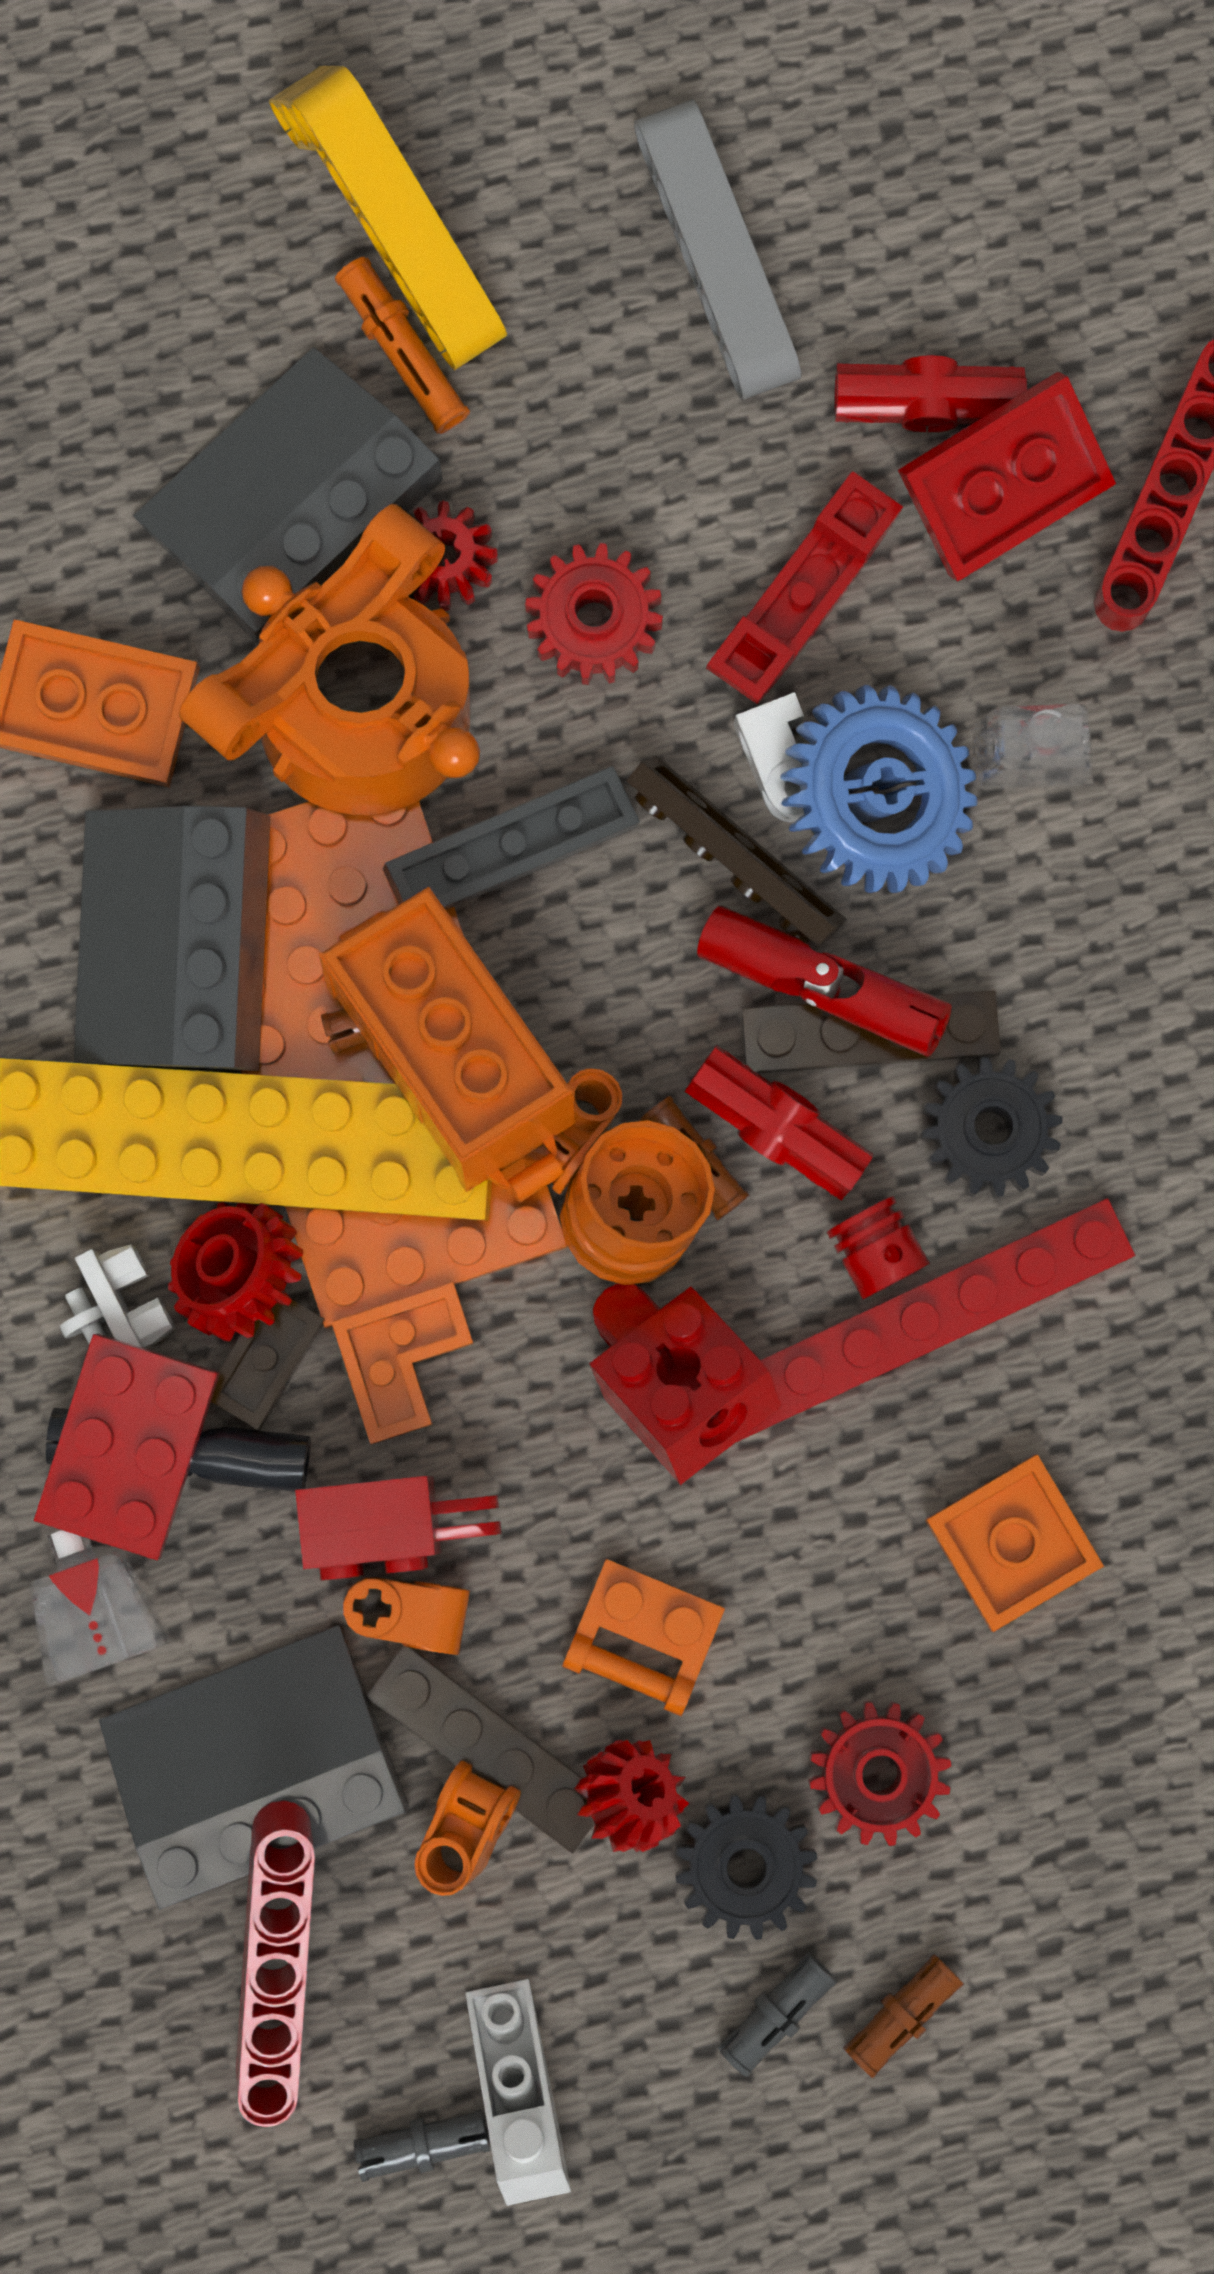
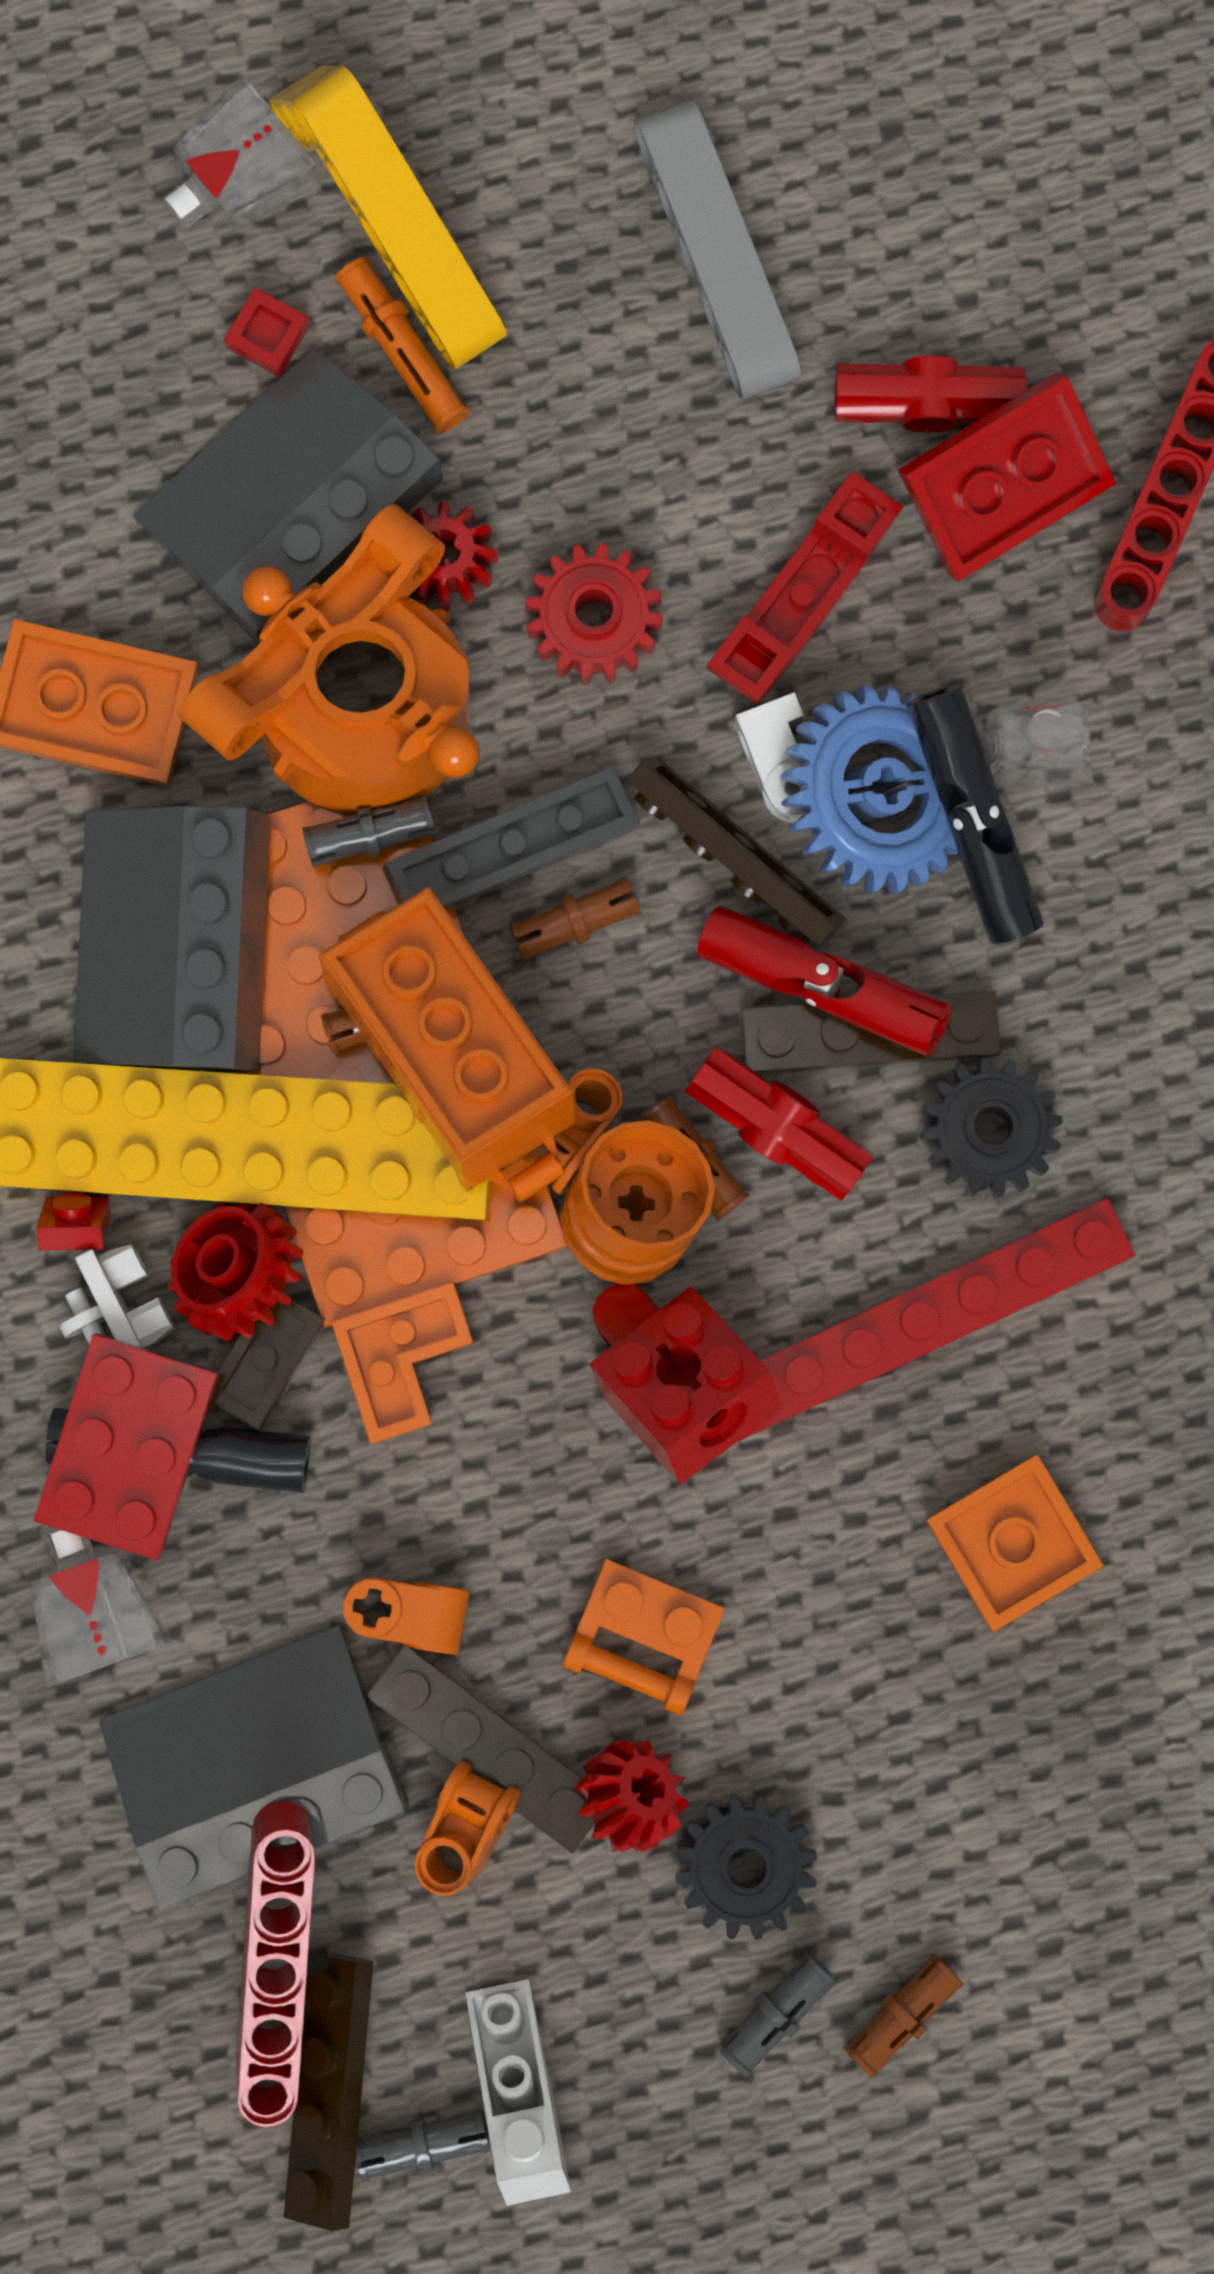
(73, 1222): none -> red plate
(240, 163): none -> clear torso
(267, 332): none -> red plate
(329, 2091): none -> dark brown plate
(369, 831): none -> dark grey pin
(380, 1523): red brick -> none
(575, 918): none -> dark orange pin
(878, 1248): red piece -> none
(889, 1808): red gear -> none
(959, 769): none -> black piece

